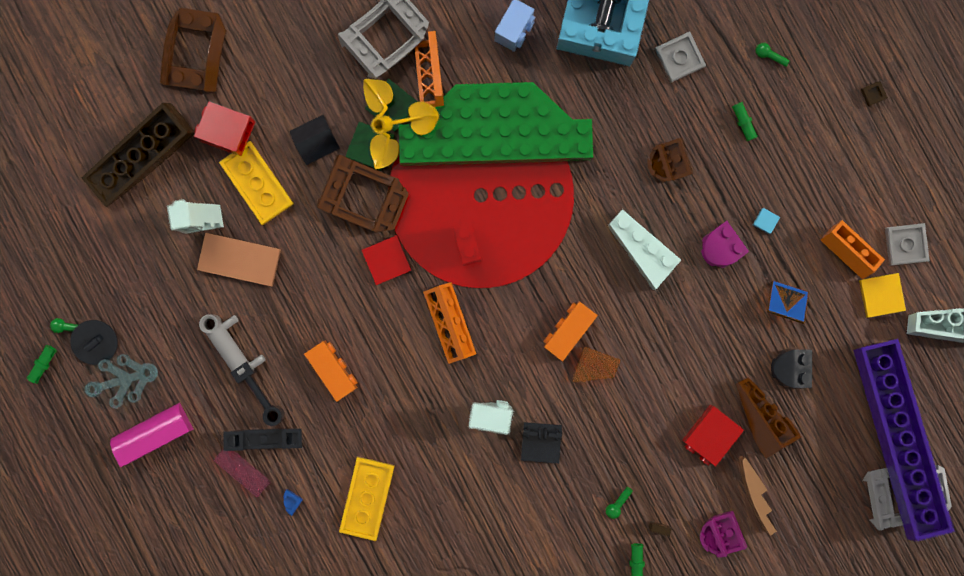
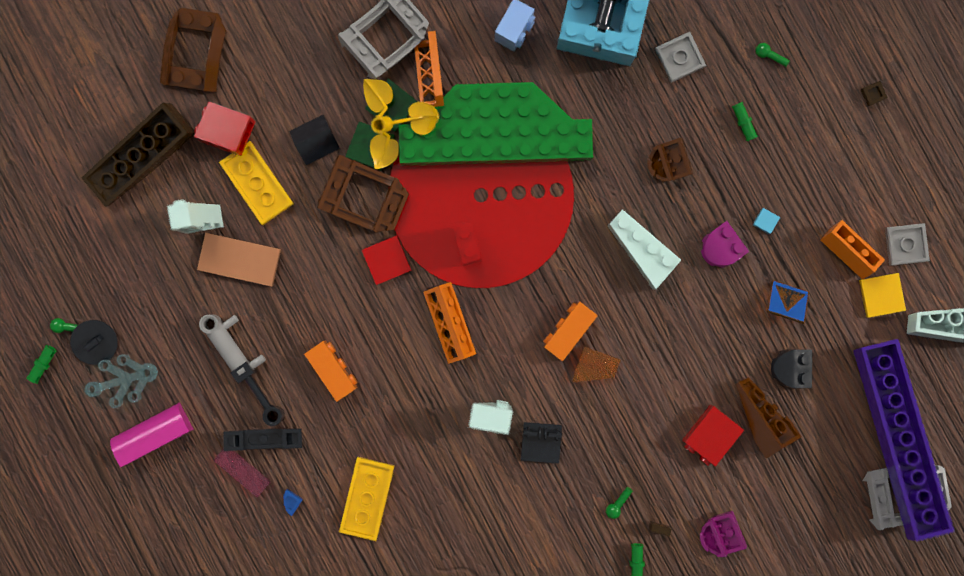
(754, 489): medium nougat slope -> none

